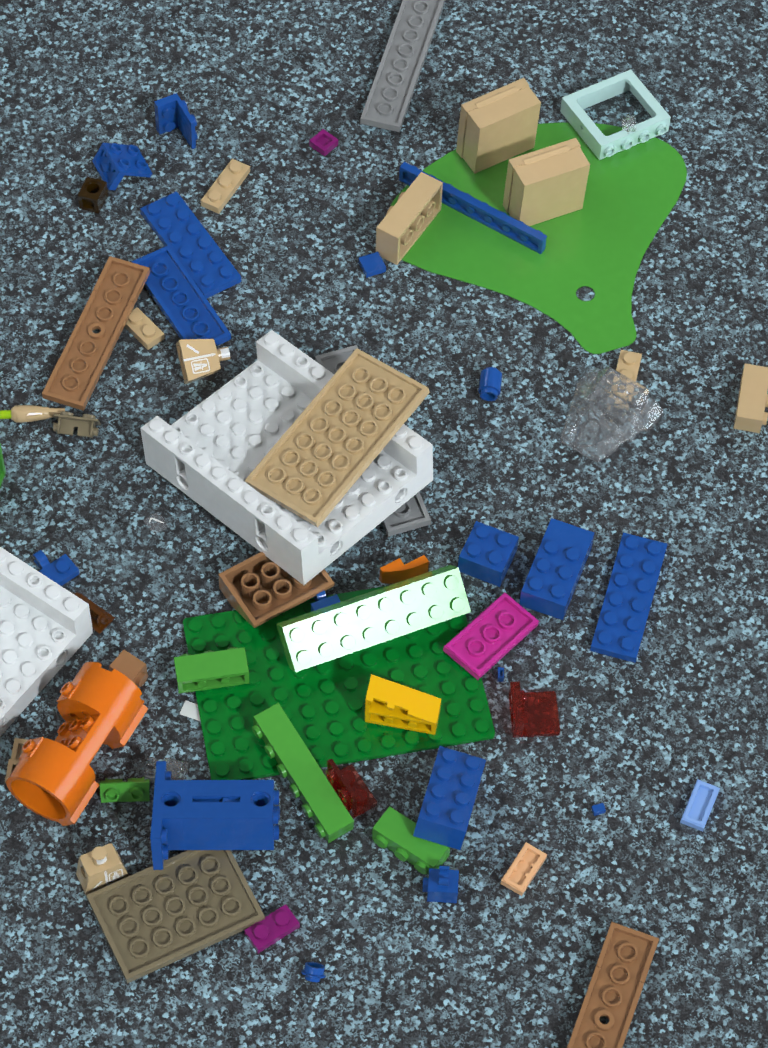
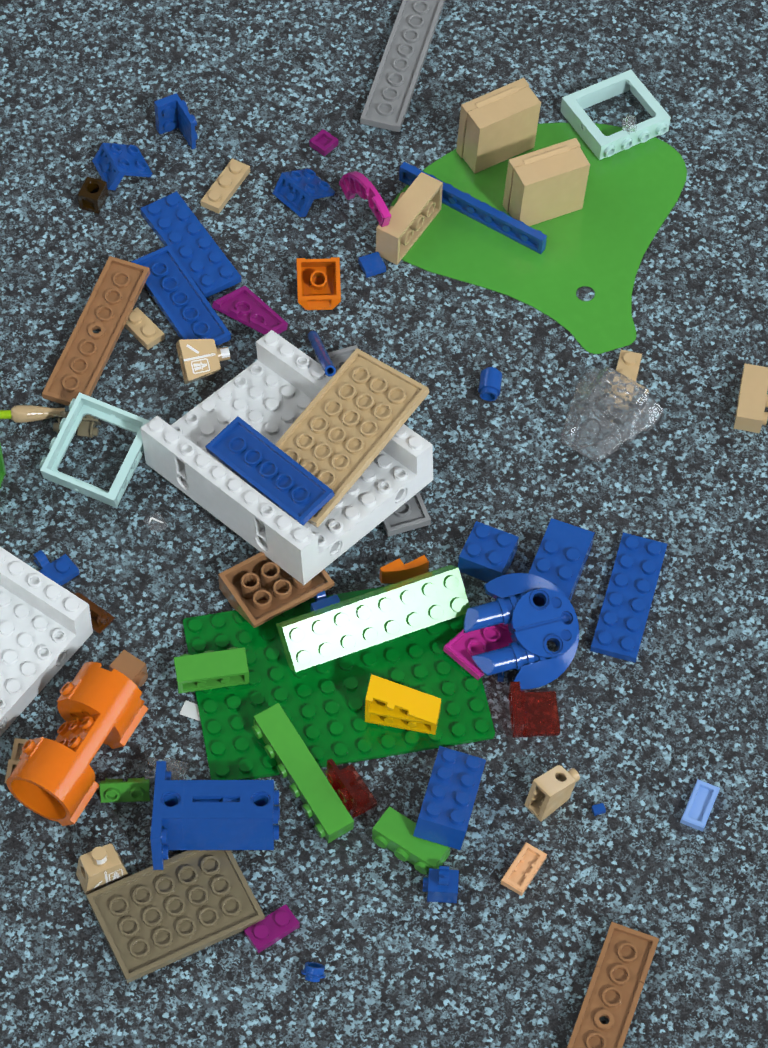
(78, 408): none -> light aqua piece
(250, 310): none -> magenta wing
(269, 470): none -> blue plate
(300, 188): none -> blue bracket
(318, 283): none -> orange slope
(321, 353): none -> blue piece
(357, 183): none -> dark pink tile
(530, 629): none -> blue piece
(551, 791): none -> tan torso

